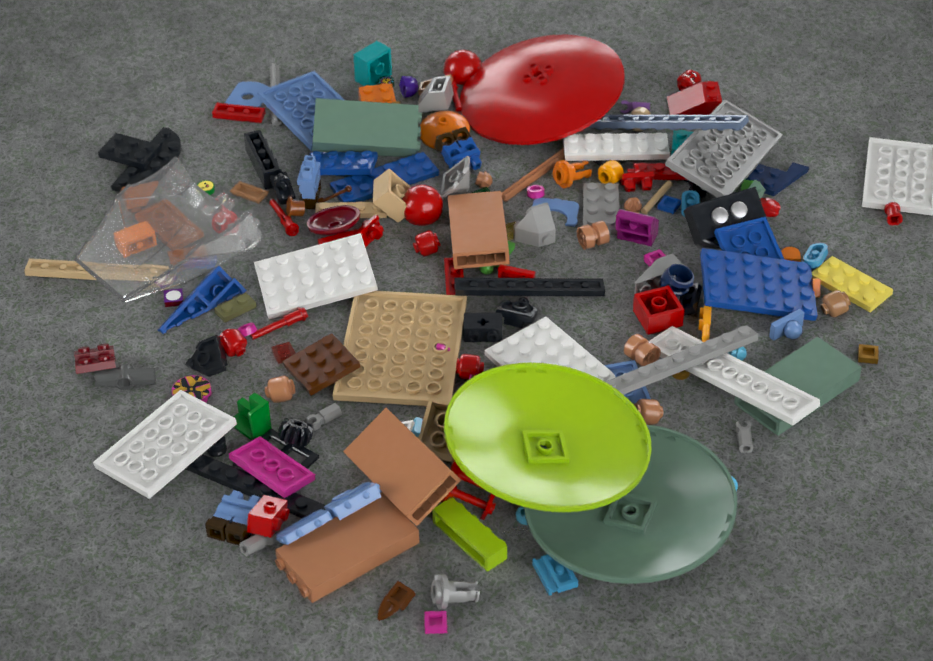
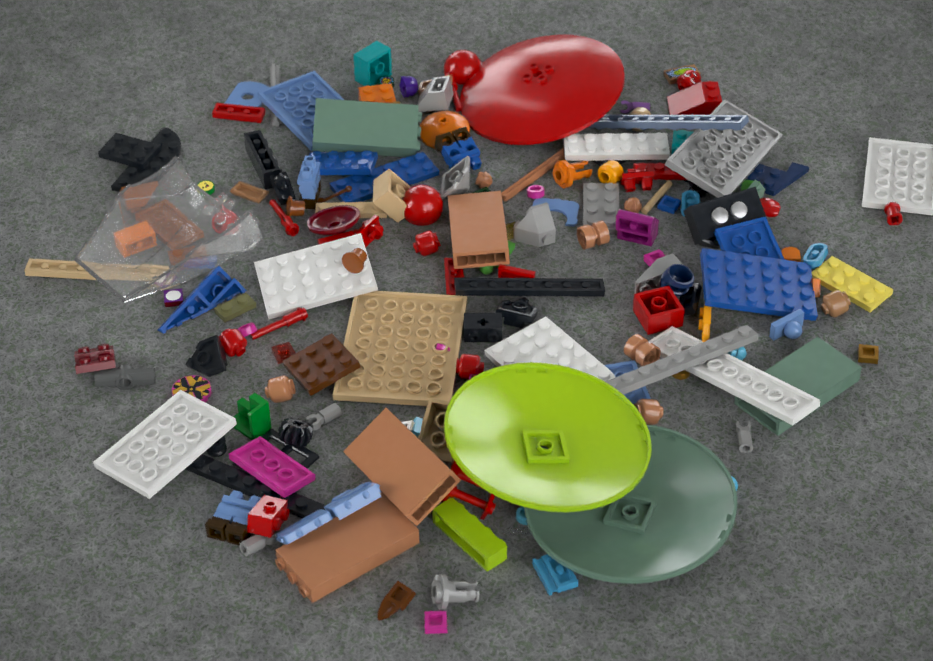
(354, 260): none -> dark orange piece
(672, 74): none -> tile

